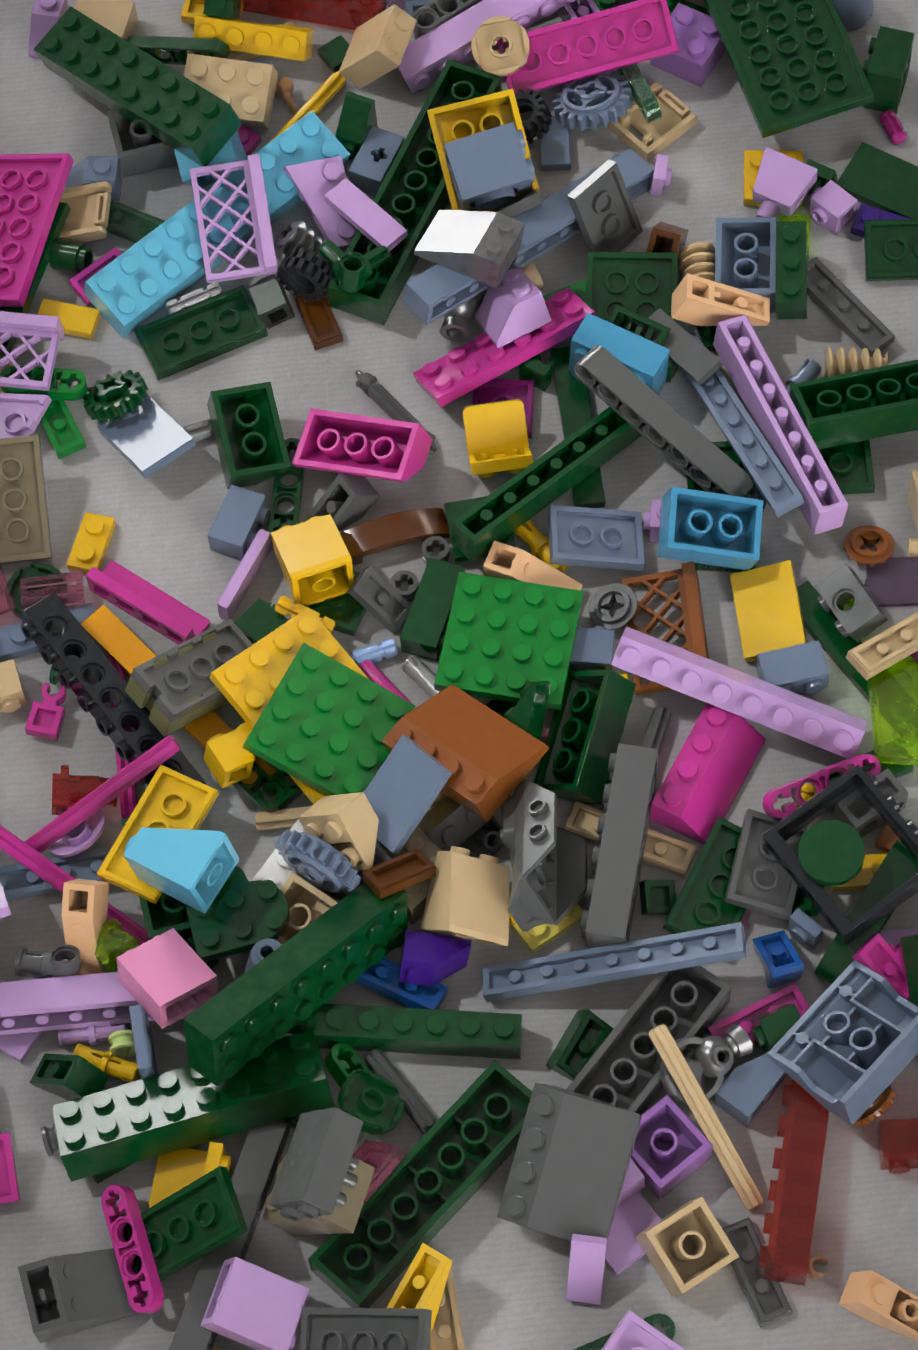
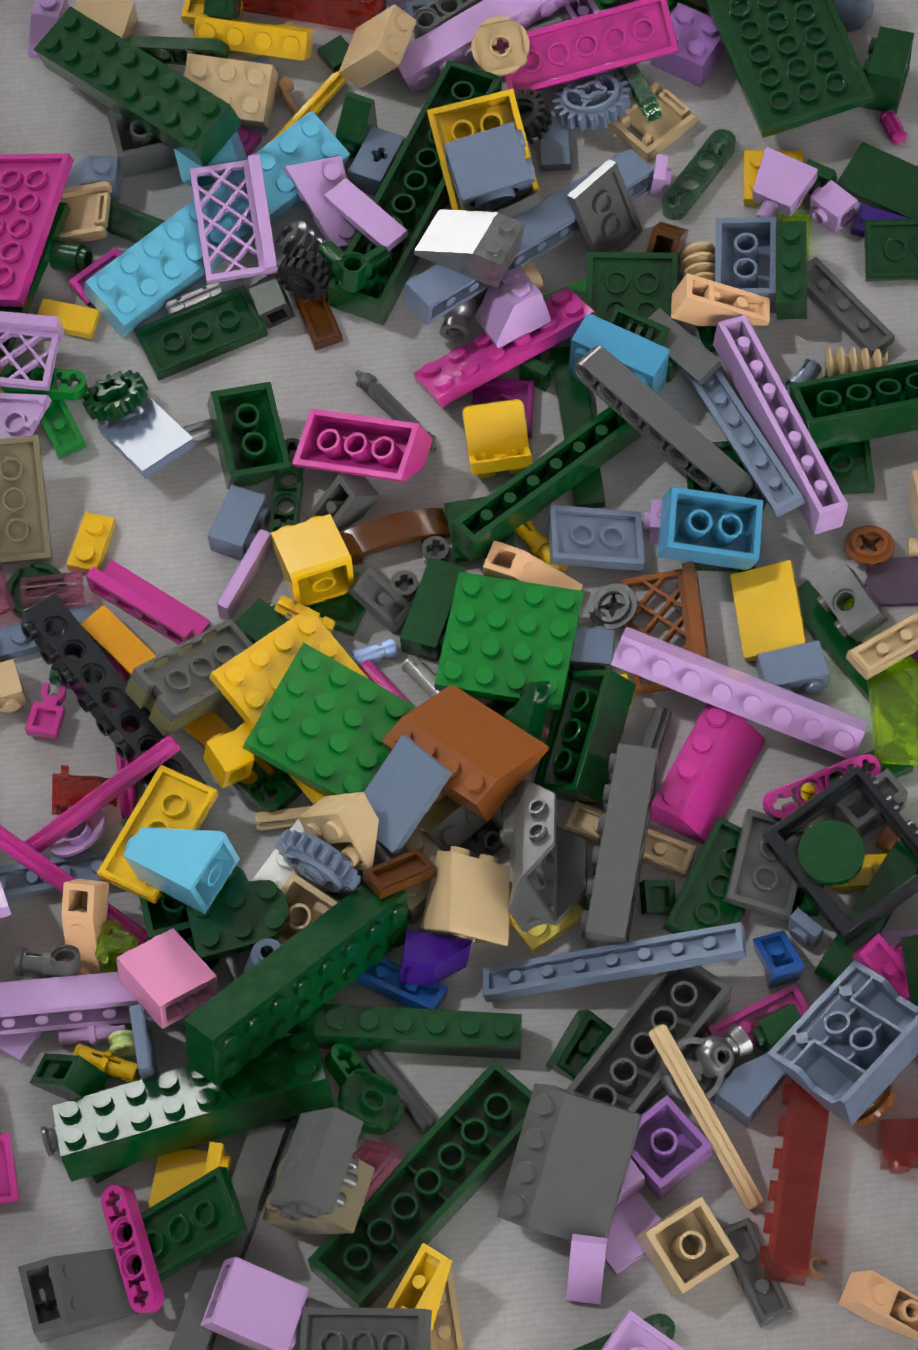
(700, 175): none -> clear green beam

